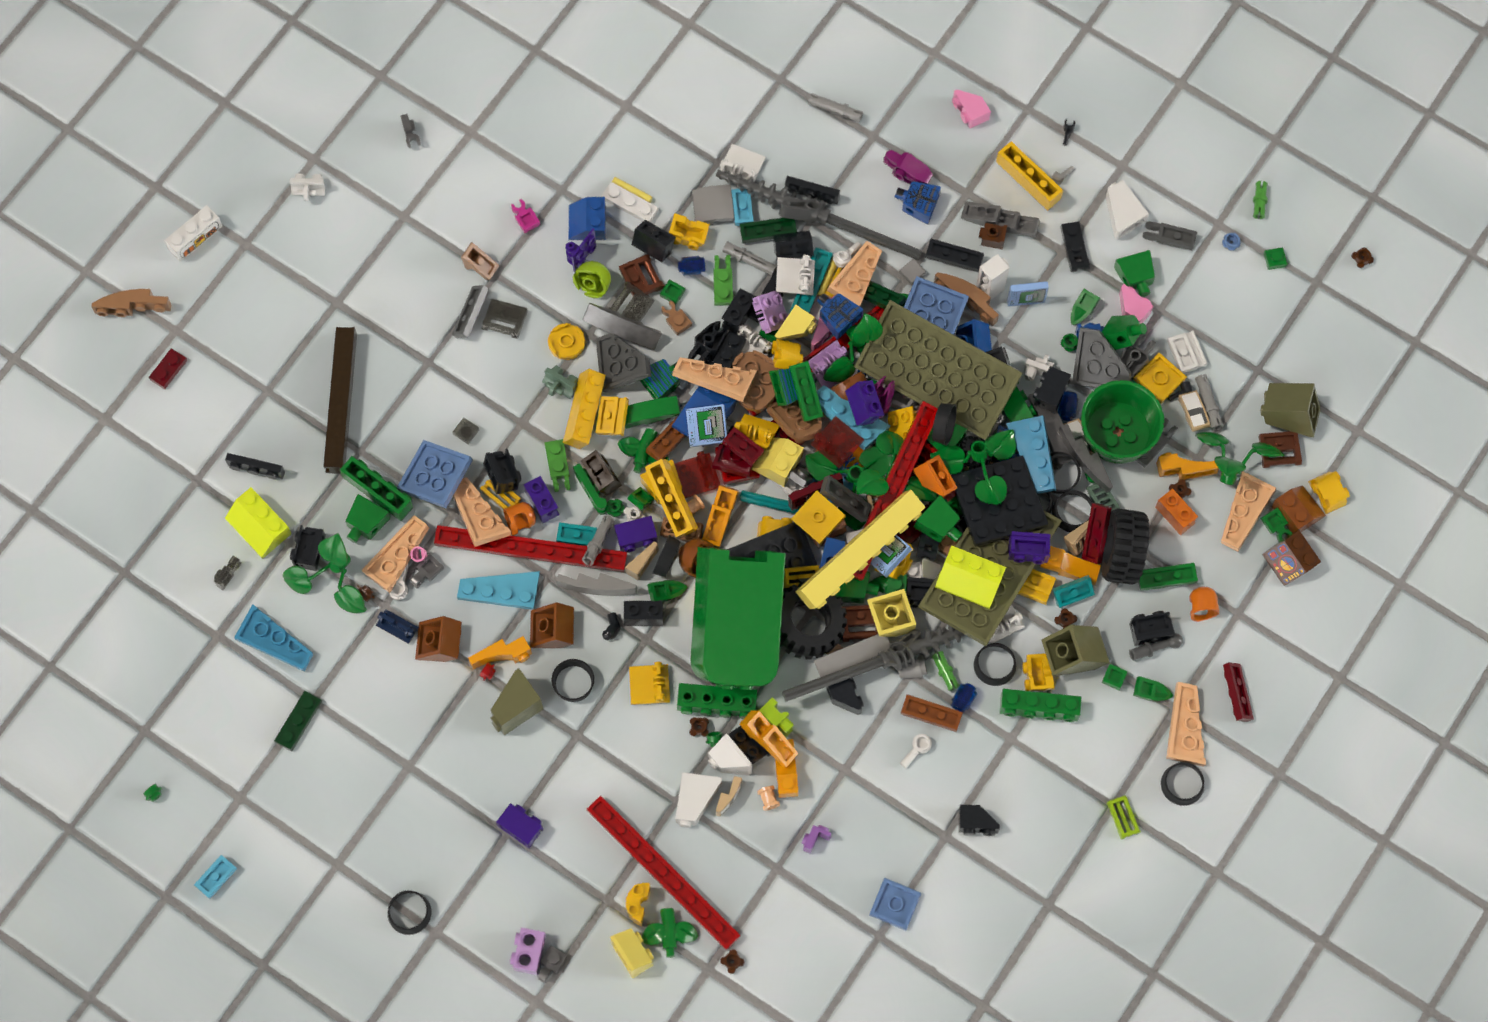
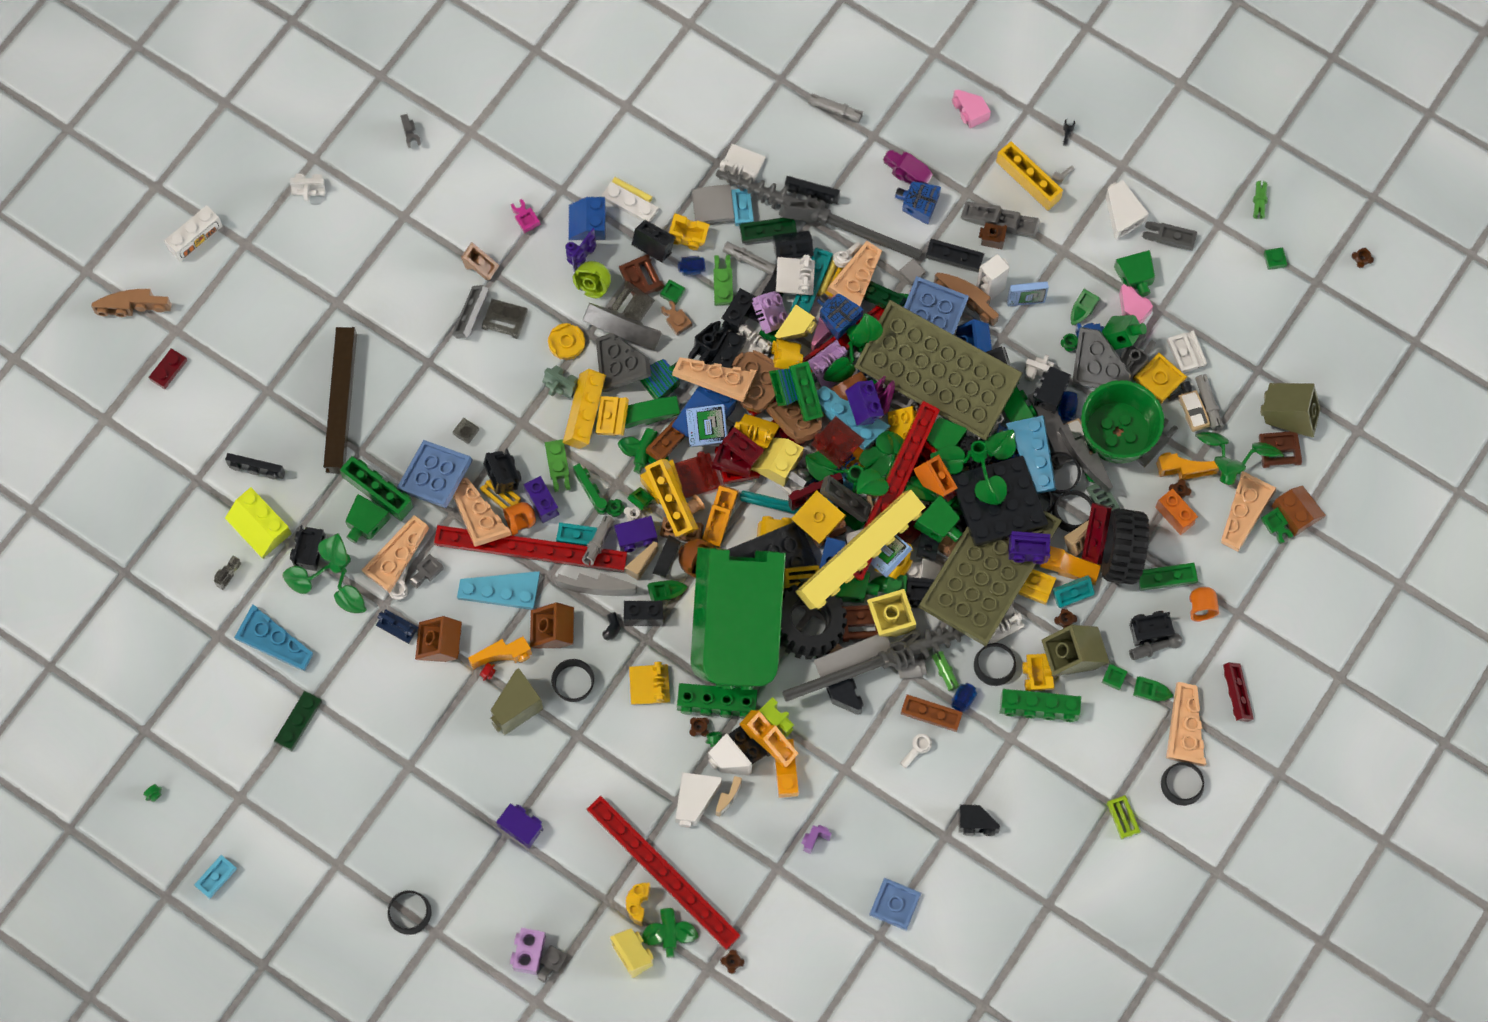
(366, 592): reddish brown plate -> none
(415, 555): bright pink hinge -> none
(601, 473): dark brown brick -> none
(768, 798): light nougat bush -> none
(944, 423): black tyre -> none
(970, 577): neon yellow slope -> none
(1074, 246): black plate -> none
(1231, 237): medium blue plate -> none
(1291, 557): reddish brown slope -> none
(1330, 491): yellow cylinder -> none

